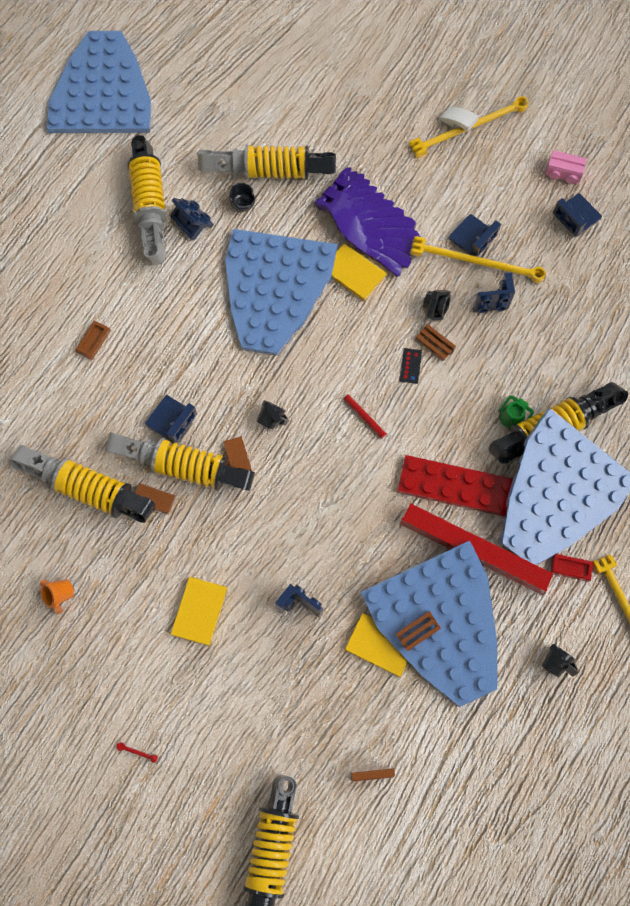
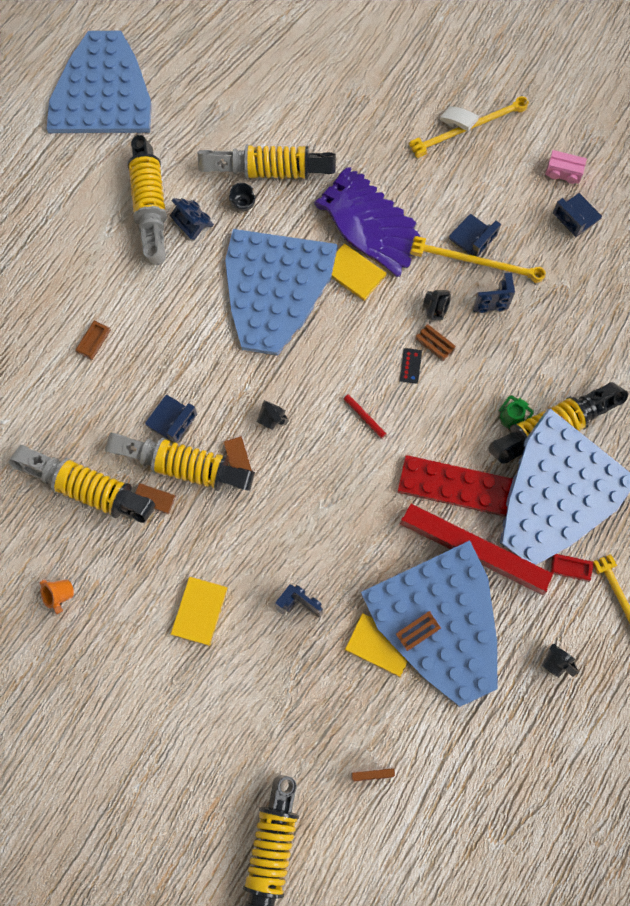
(121, 746): red hinge -> none

